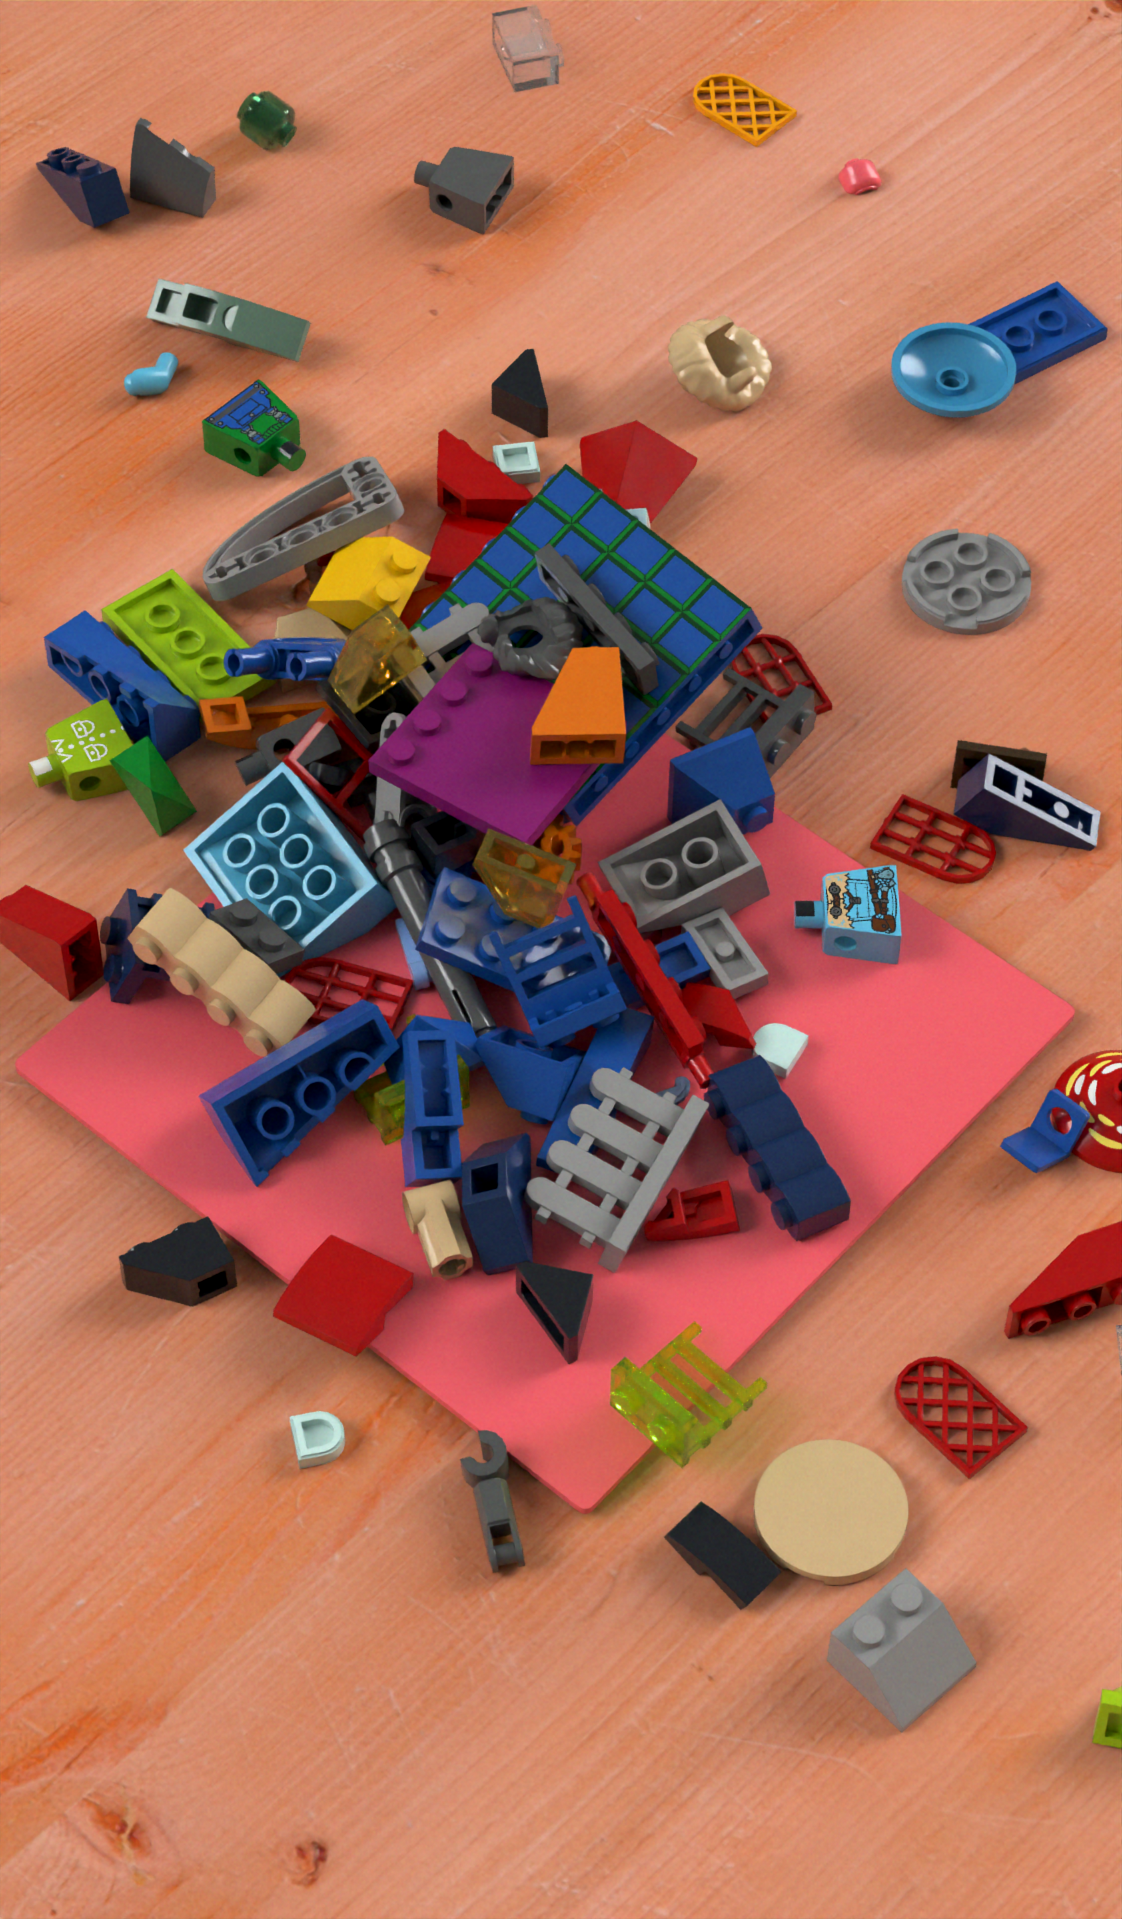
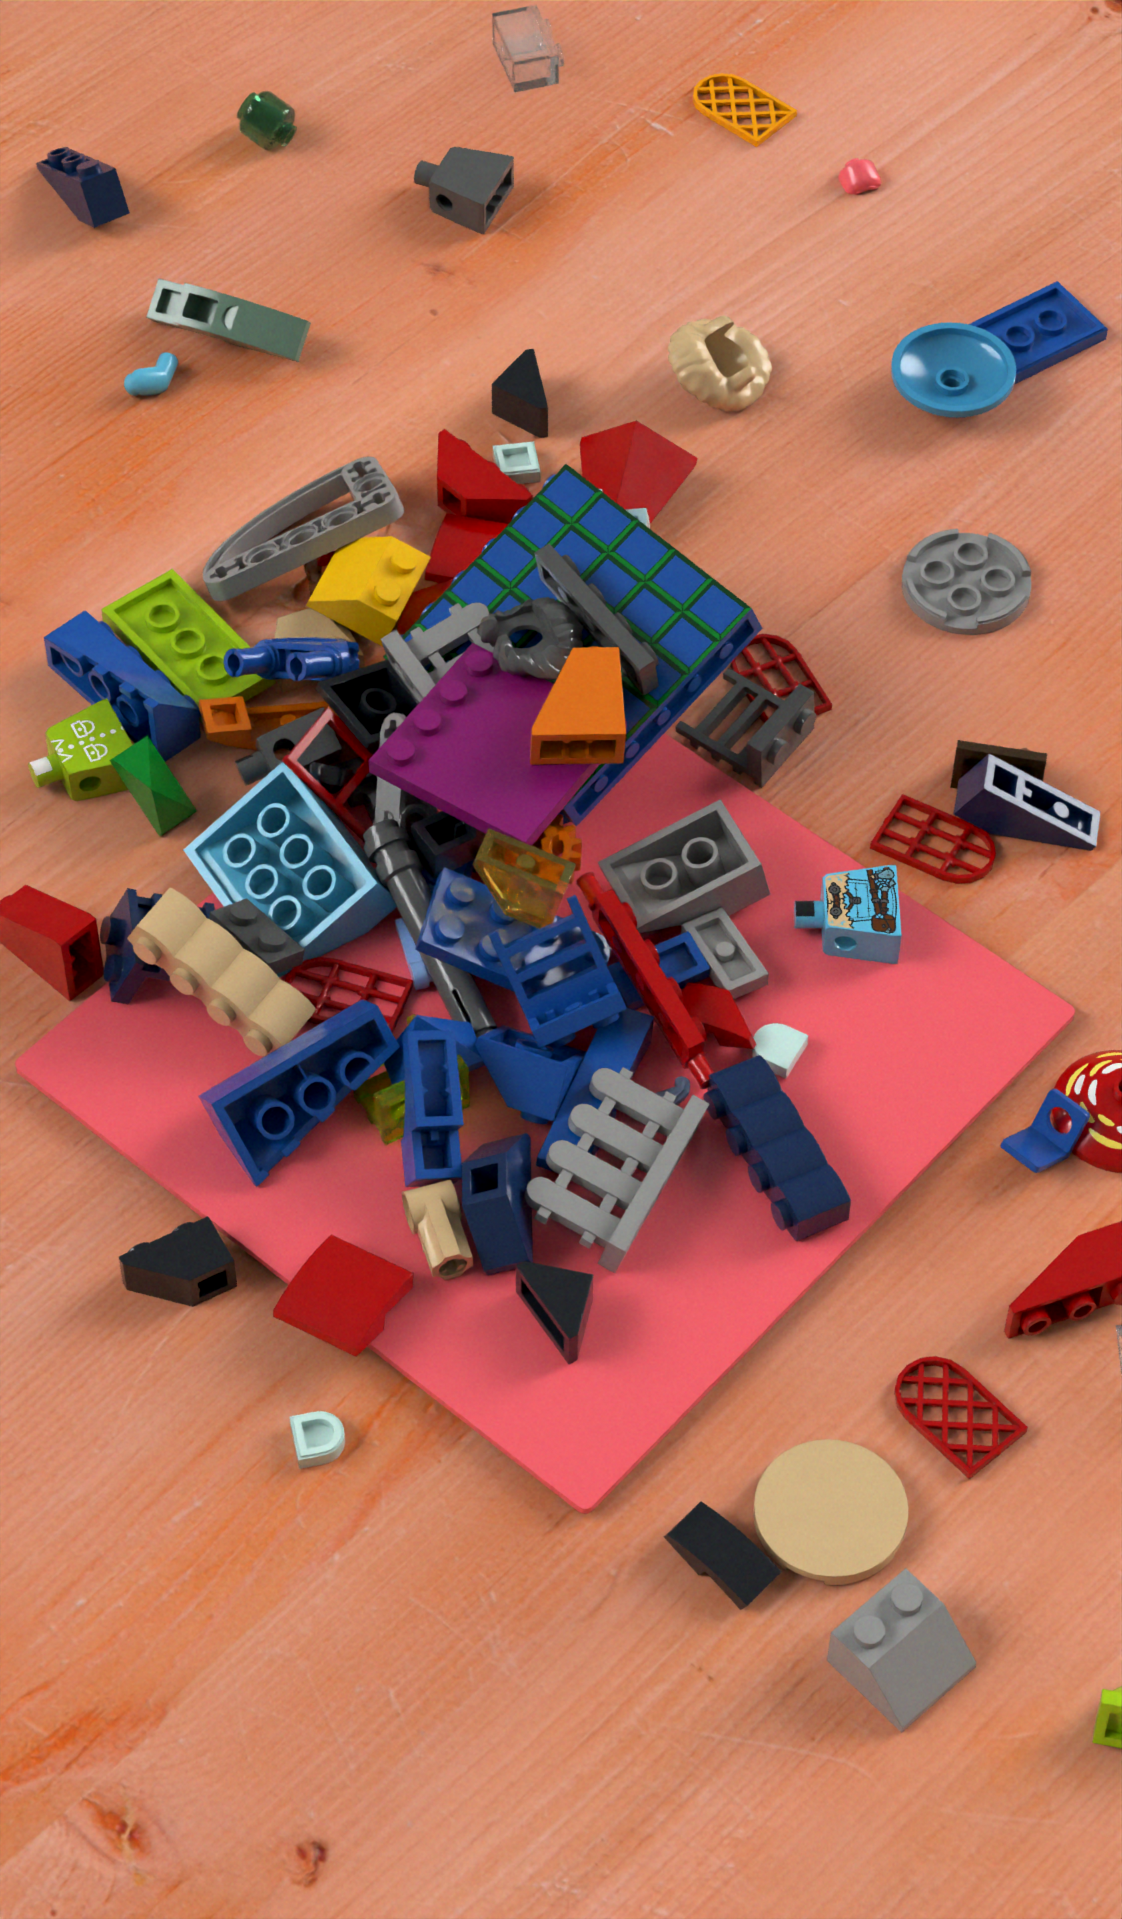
(169, 174): dark grey slope -> none
(254, 432): green torso -> none
(374, 659): clear yellow slope -> none
(494, 1500): dark grey piece -> none
(660, 1415): clear neon green plate -> none
(695, 1214): red slope -> none
(726, 771): blue slope -> none

